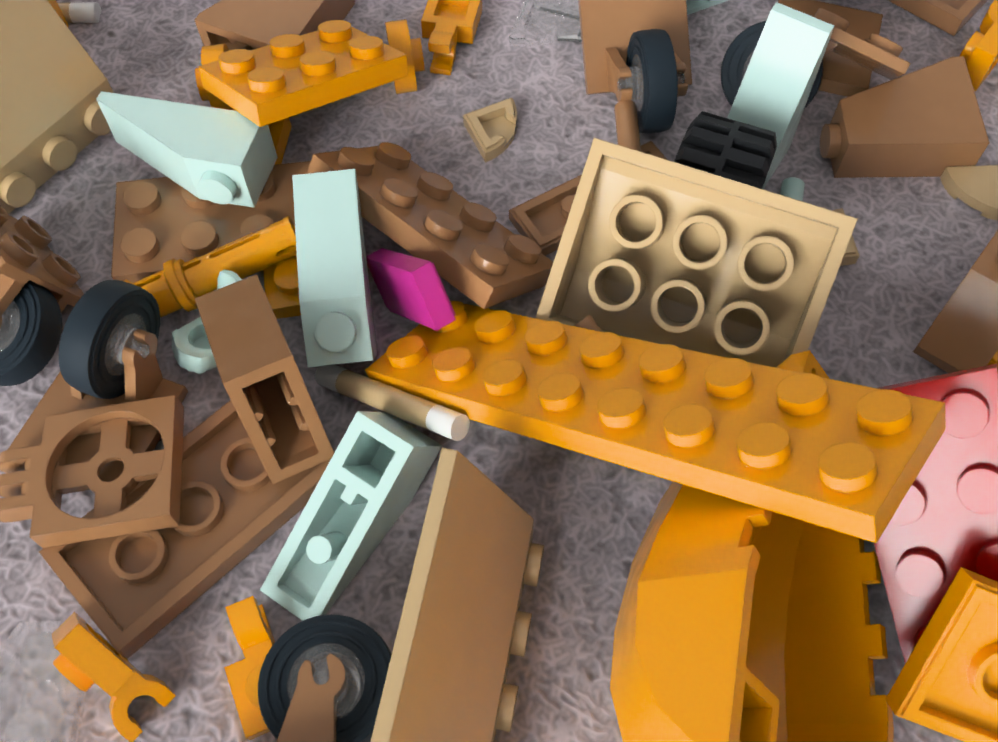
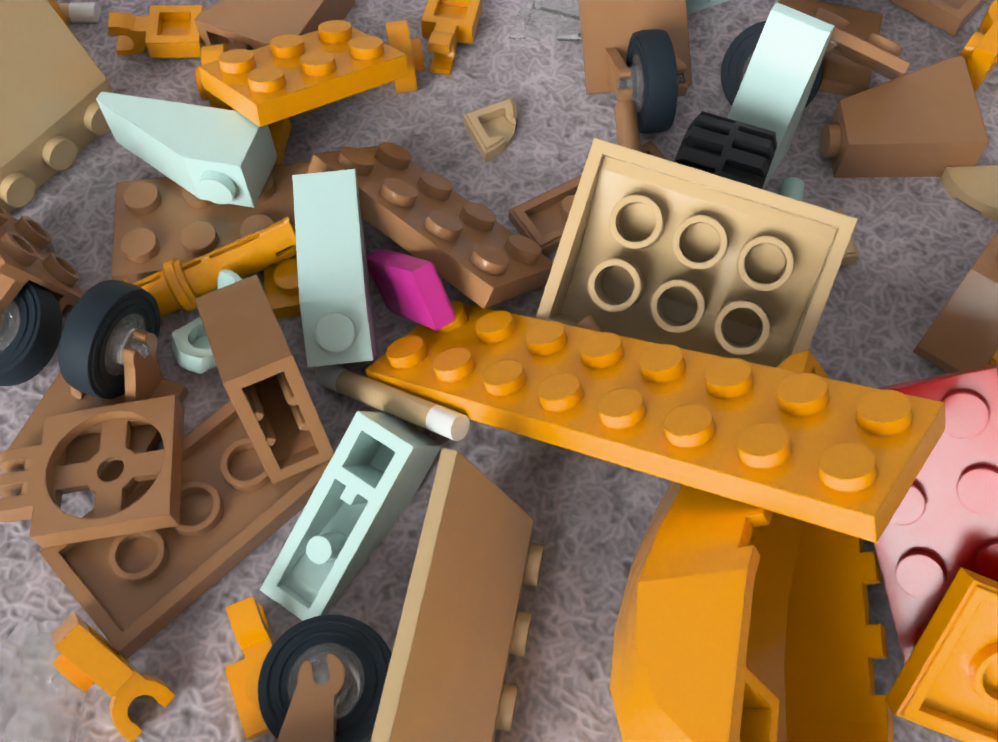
(166, 32): none -> light orange plate

